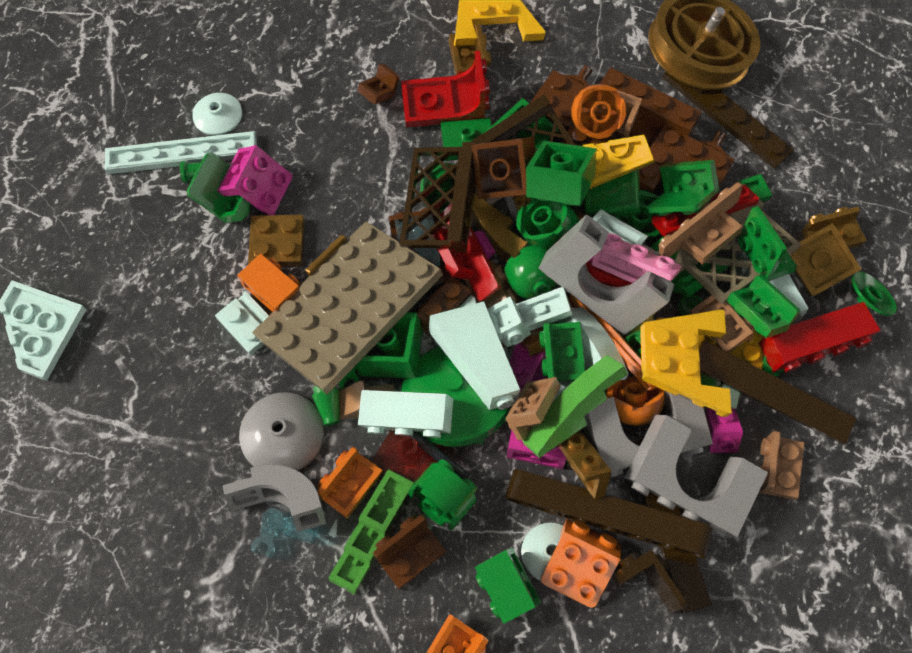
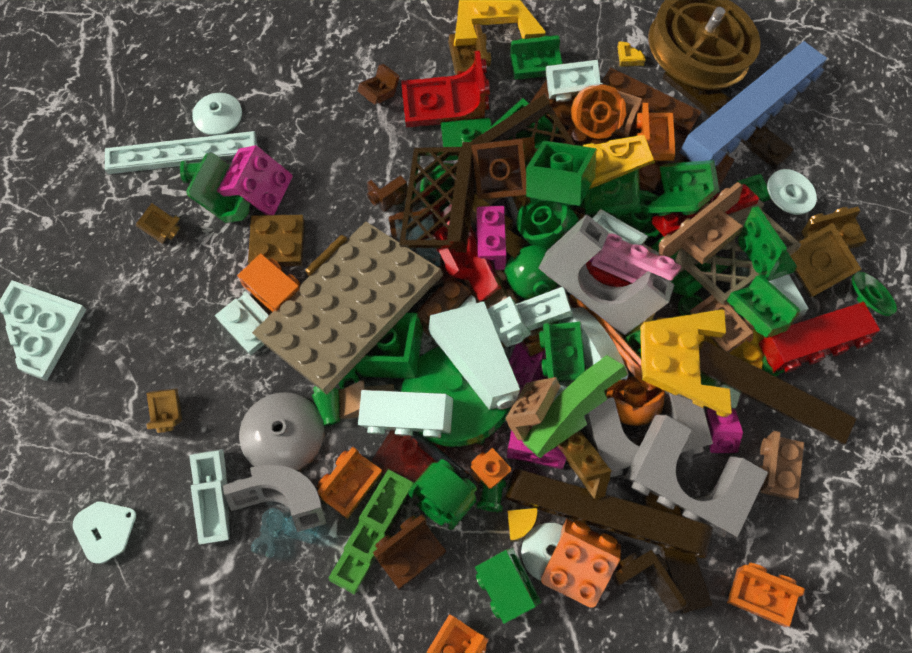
(112, 525): none -> light aqua piece
(158, 224): none -> pearl gold bracket
(164, 410): none -> pearl gold bracket
(208, 496): none -> light aqua slope
(389, 195): none -> reddish brown bracket
(489, 468): none -> orange bracket
(491, 498): none -> green bush
(492, 235): none -> dark pink bracket
(521, 522): none -> yellow tile
(533, 55): none -> green bracket
(571, 78): none -> light aqua bracket
(629, 55): none -> yellow tile
(658, 131): none -> orange bracket
(754, 105): none -> medium blue brick
(765, 594): none -> orange bracket
(791, 191): none -> light aqua dish

